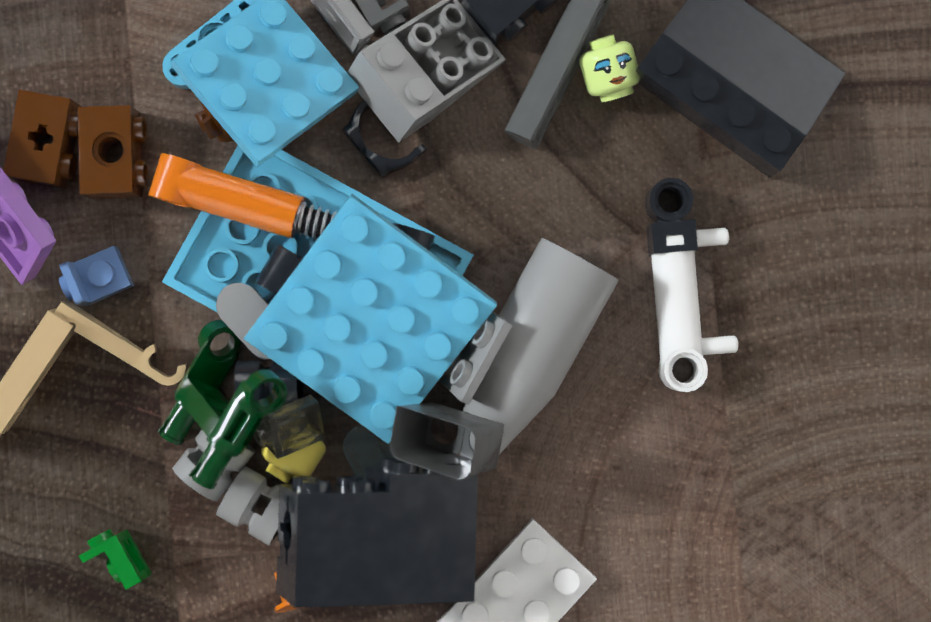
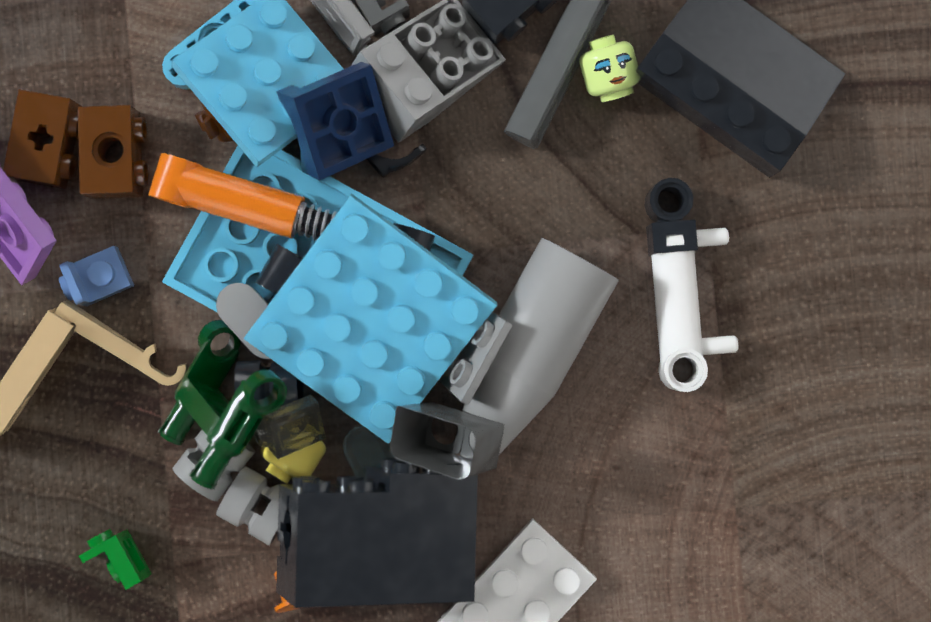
(337, 120): none -> dark blue piece

